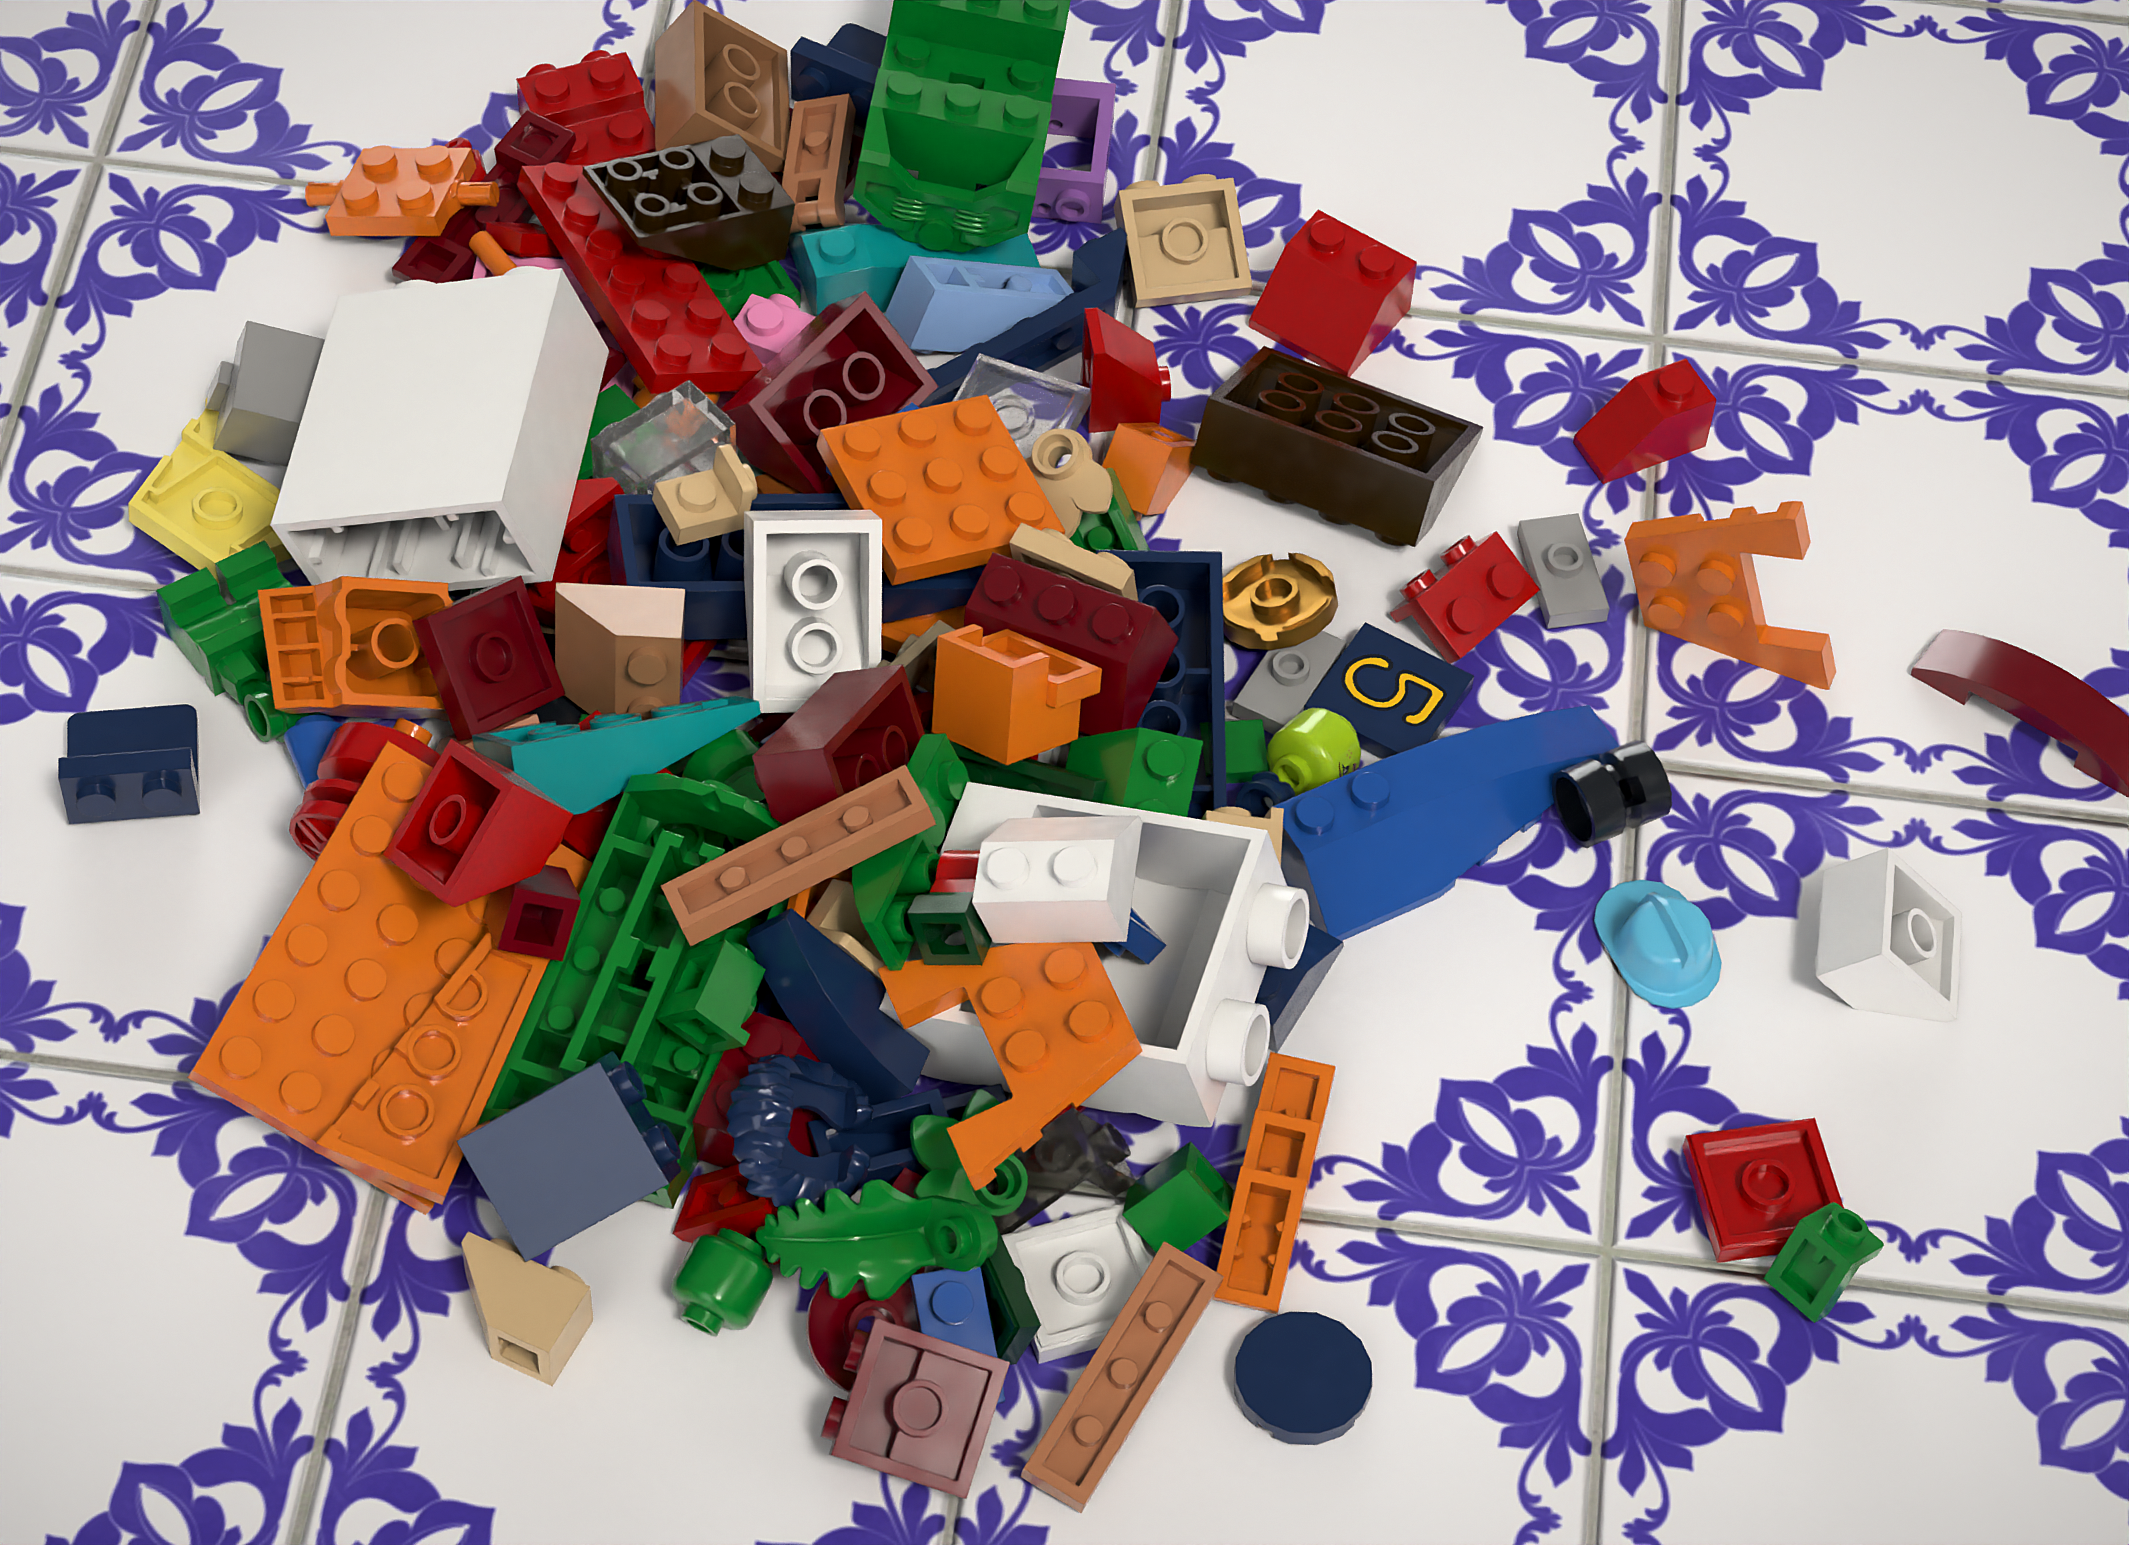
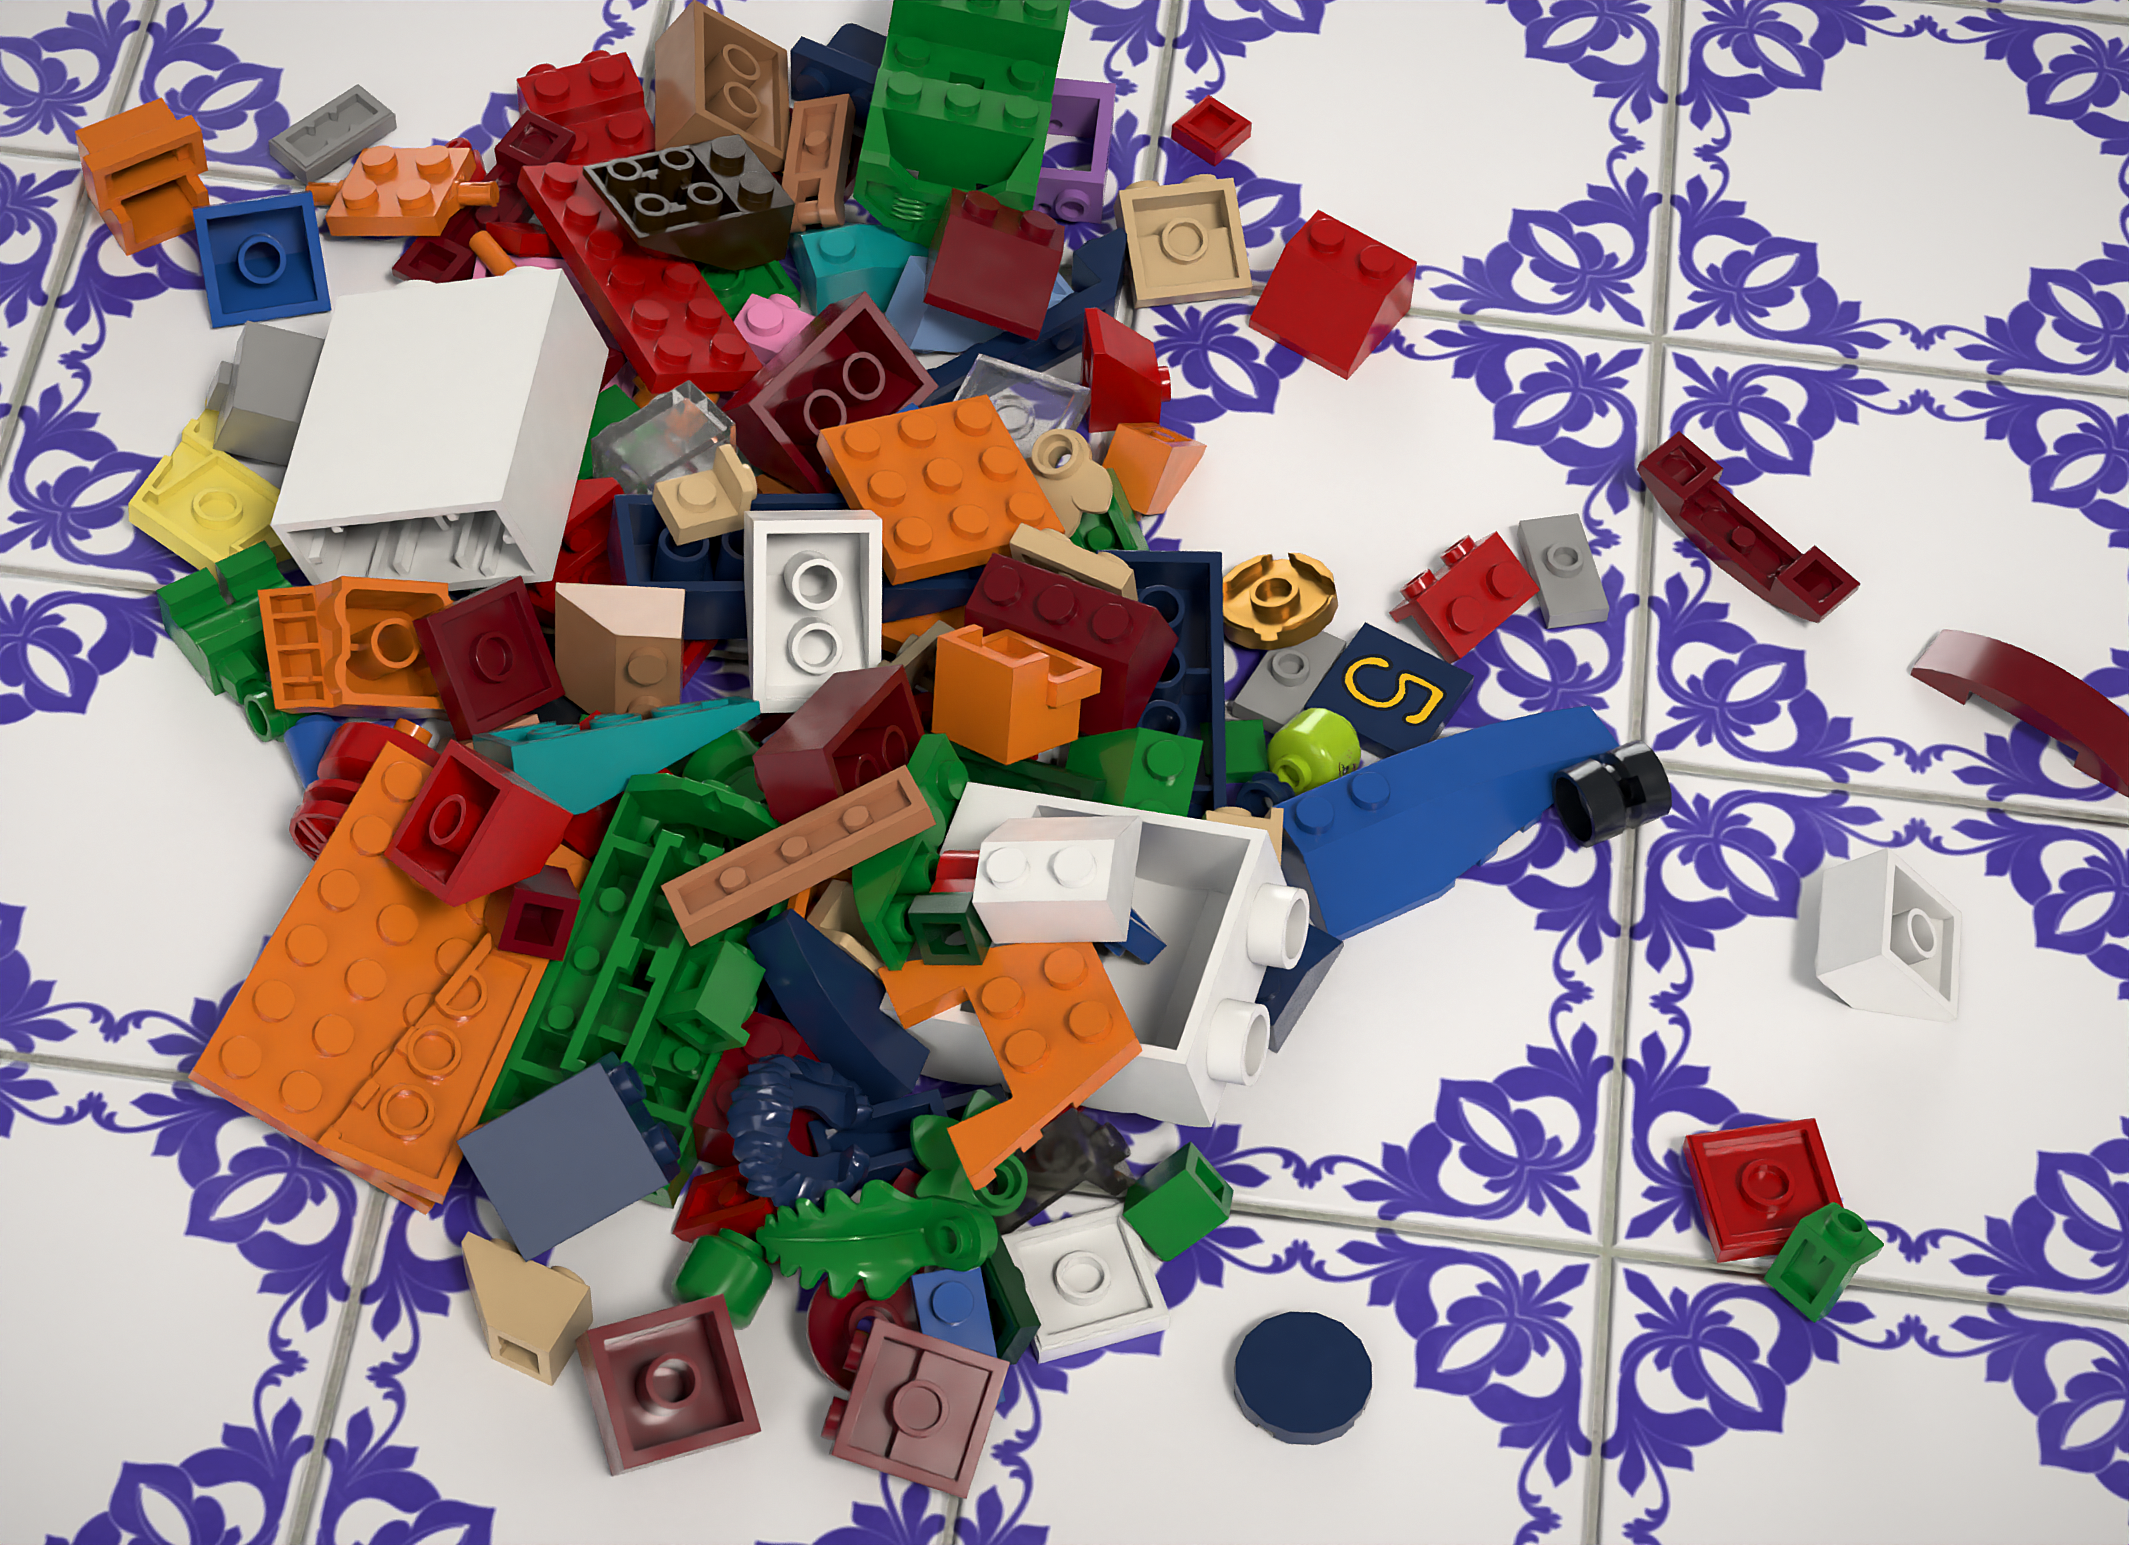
(131, 764): dark blue bracket -> none
(144, 173): none -> orange plate
(261, 258): none -> blue slope
(332, 134): none -> light grey plate
(667, 1384): none -> dark red brick
(993, 263): none -> dark red slope
(1122, 1377): nougat plate -> none
(1211, 130): none -> red tile
(1273, 1182): orange slope -> none
(1334, 446): dark brown slope -> none
(1648, 422): red slope -> none
(1659, 943): medium azure piece -> none
(1703, 587): orange wing -> none
(1739, 540): none -> dark red slope

